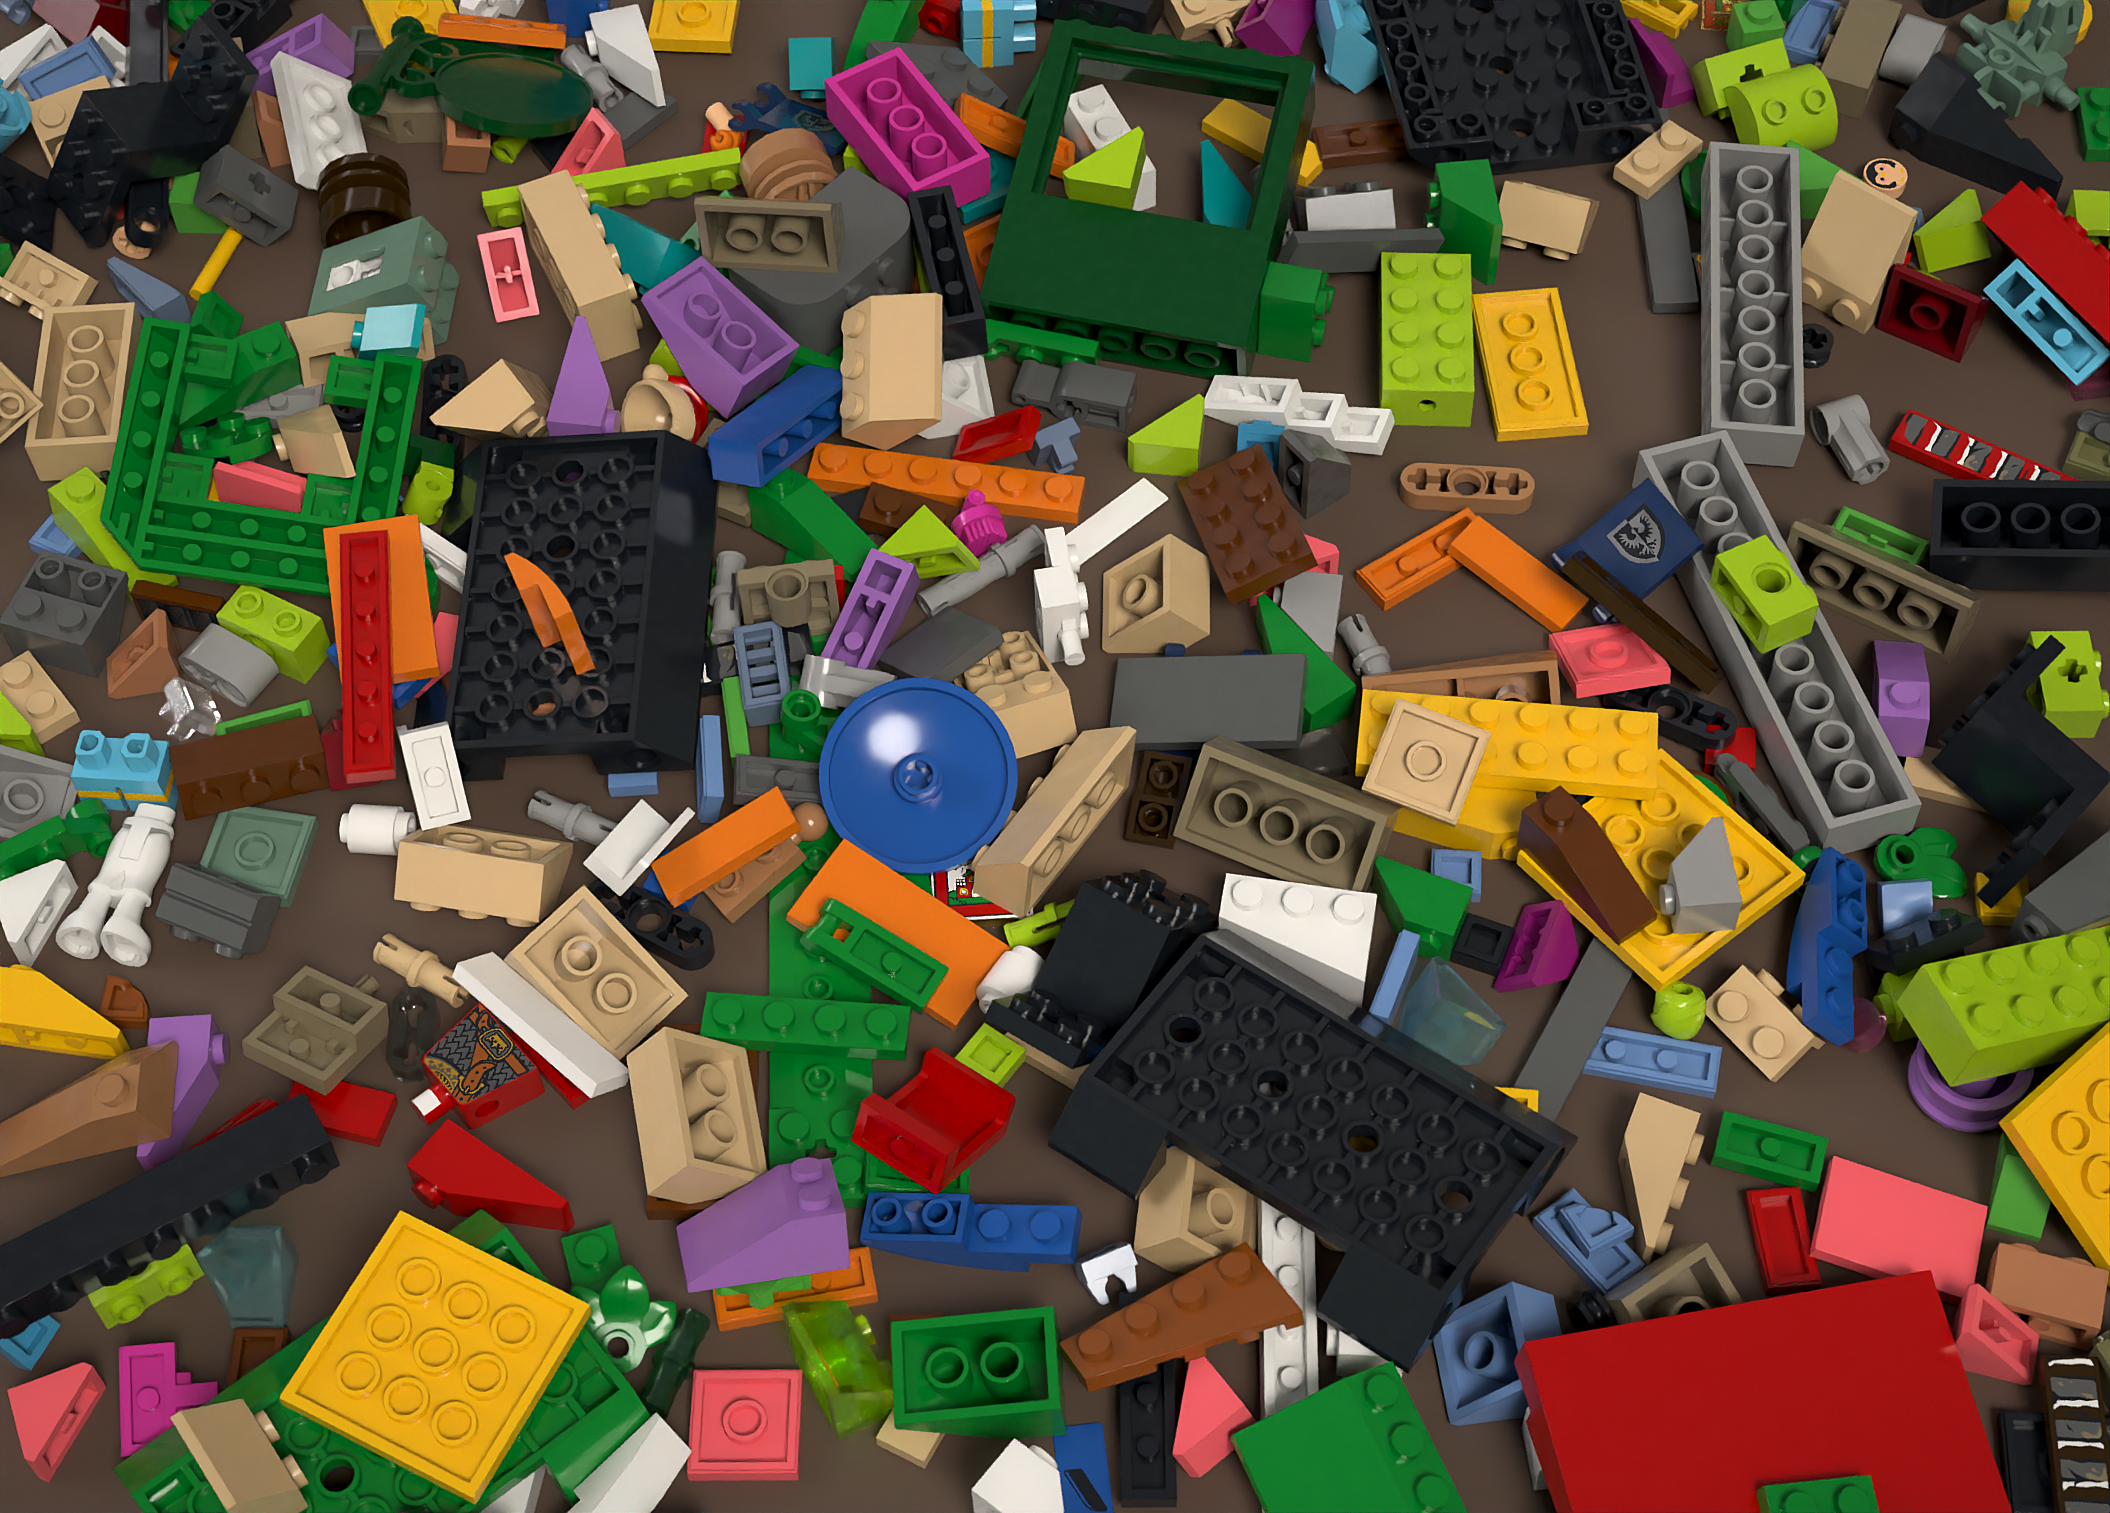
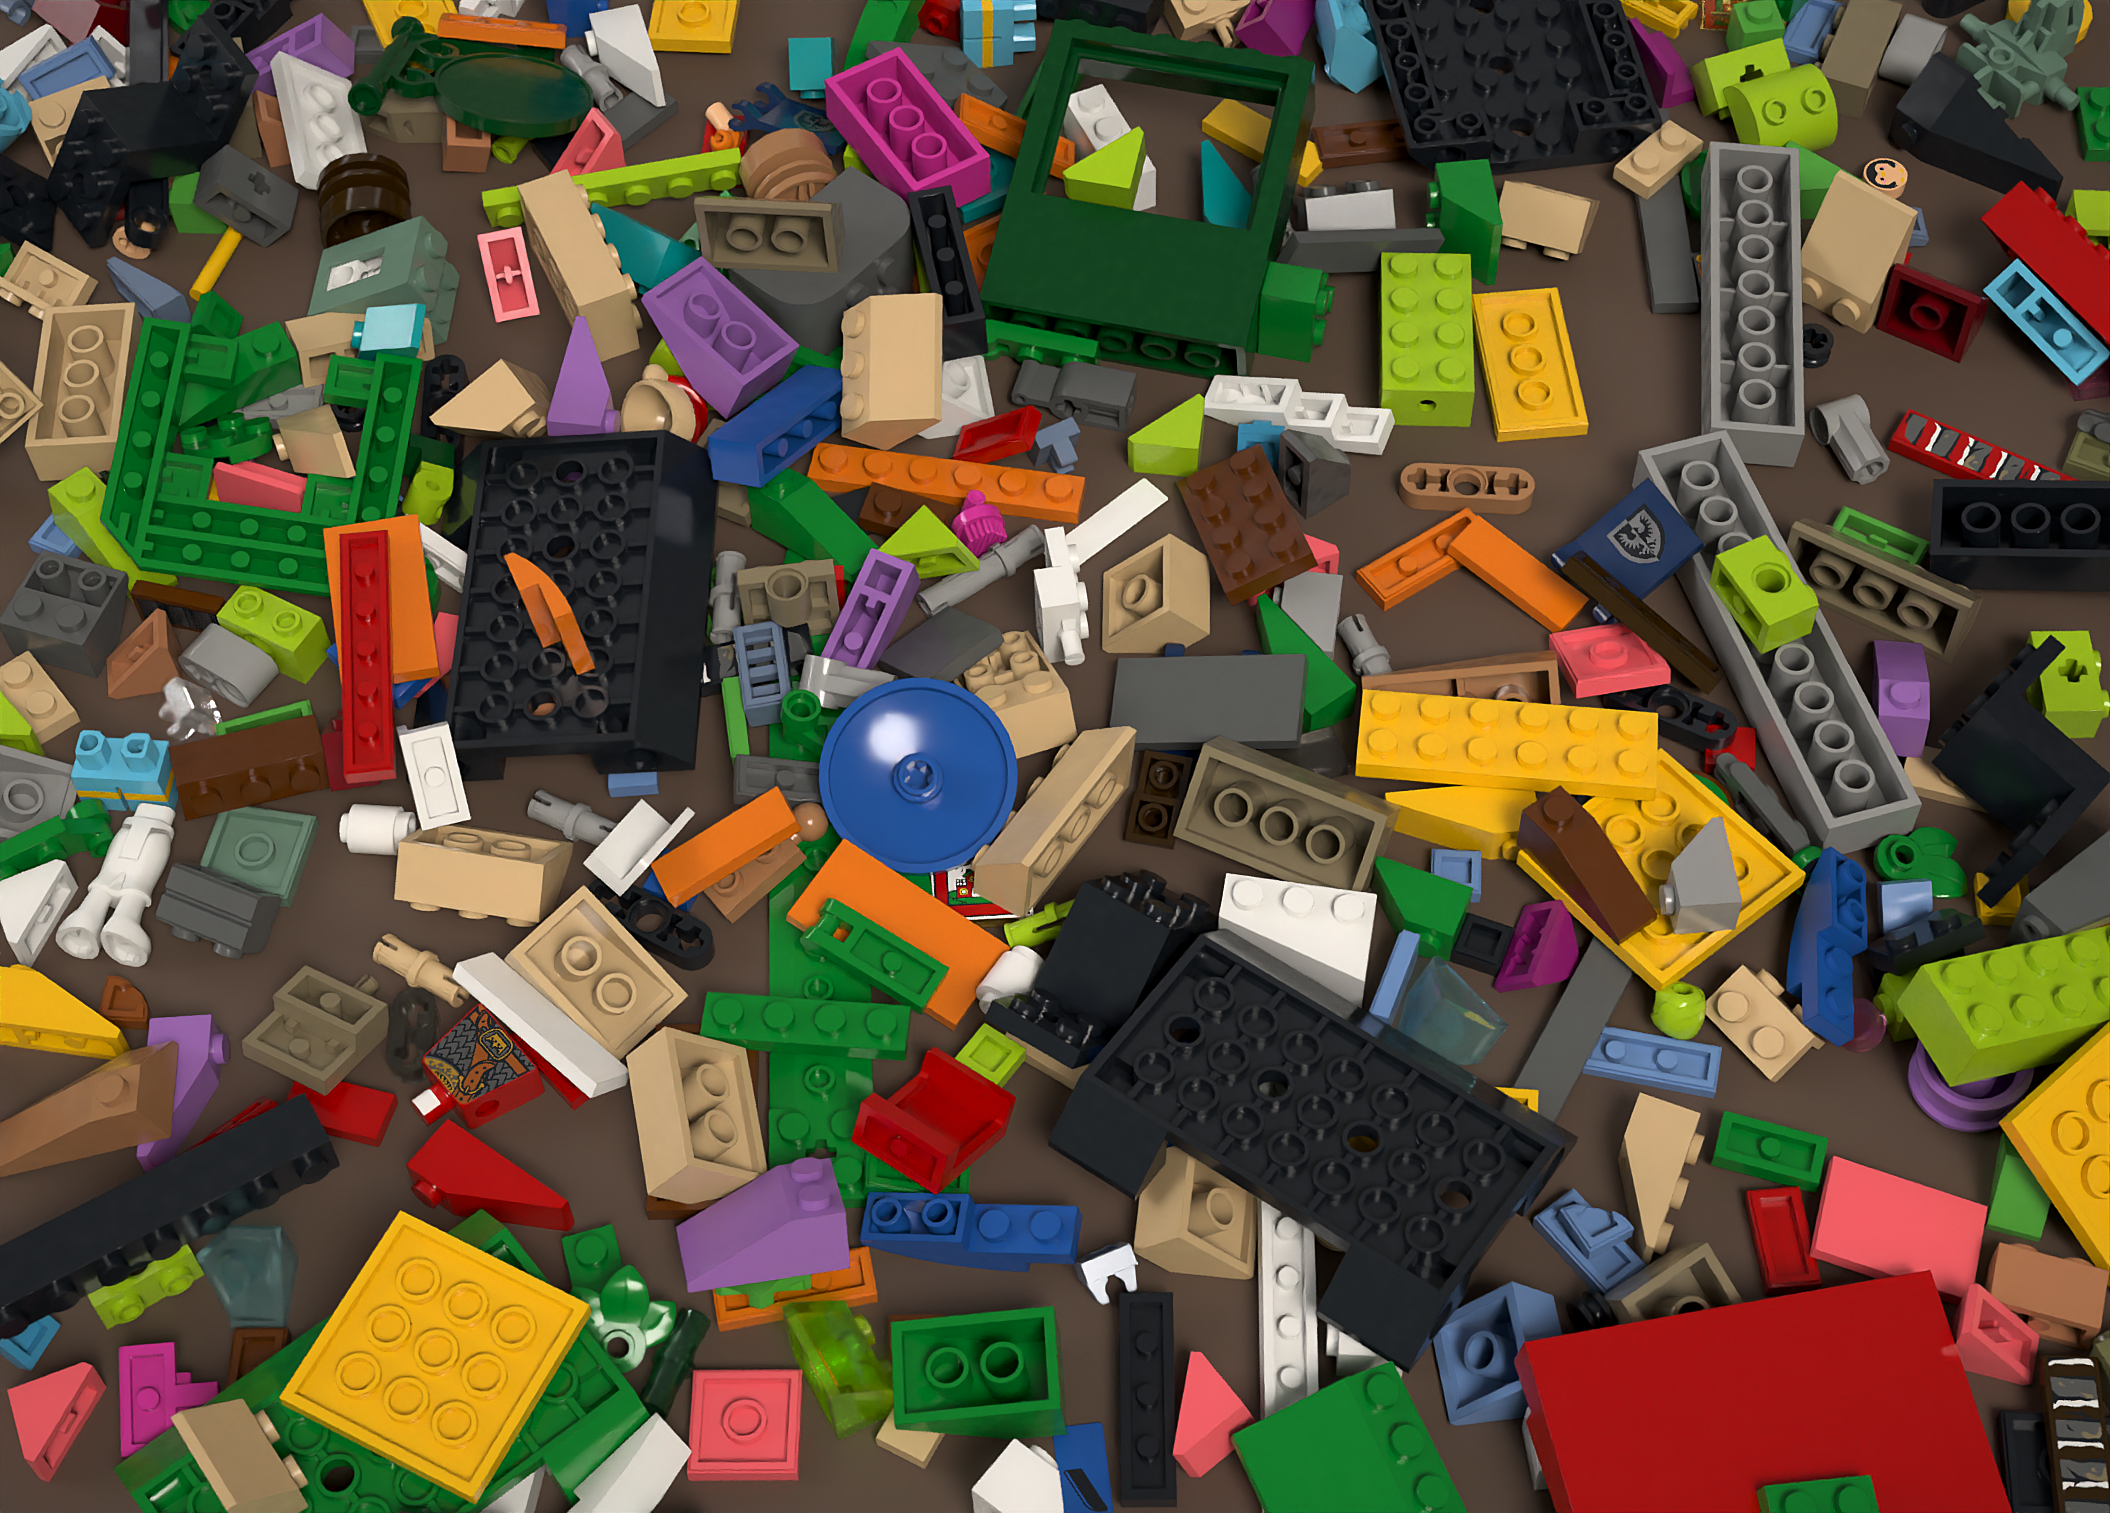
(709, 770): medium blue tile -> none
(1204, 1308): dark orange wing -> none
(1426, 762): tan tile -> none
(1953, 236): lime slope -> none

